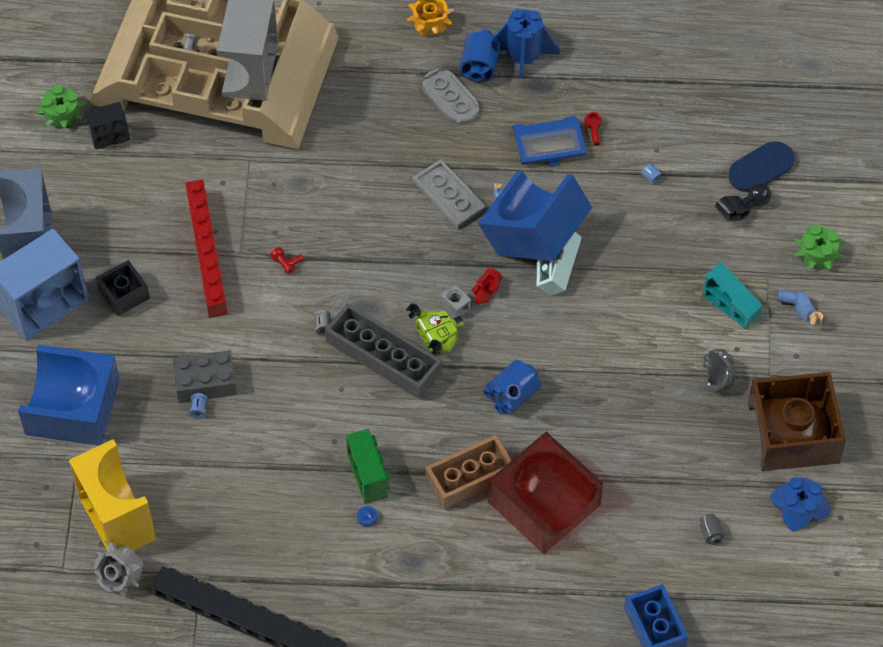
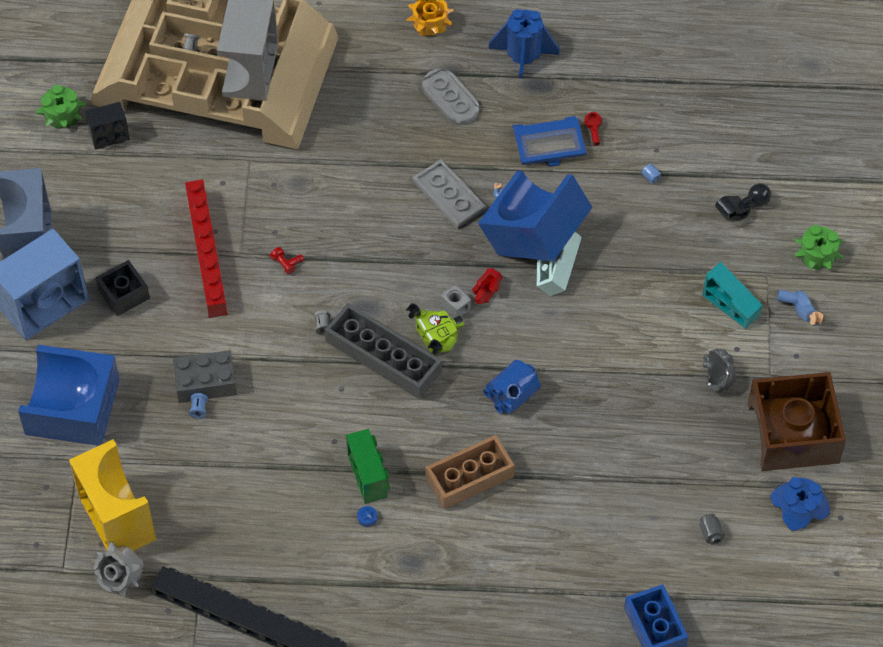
(480, 56): blue cylinder -> none
(545, 492): clear red piece -> none
(761, 166): dark blue tile -> none

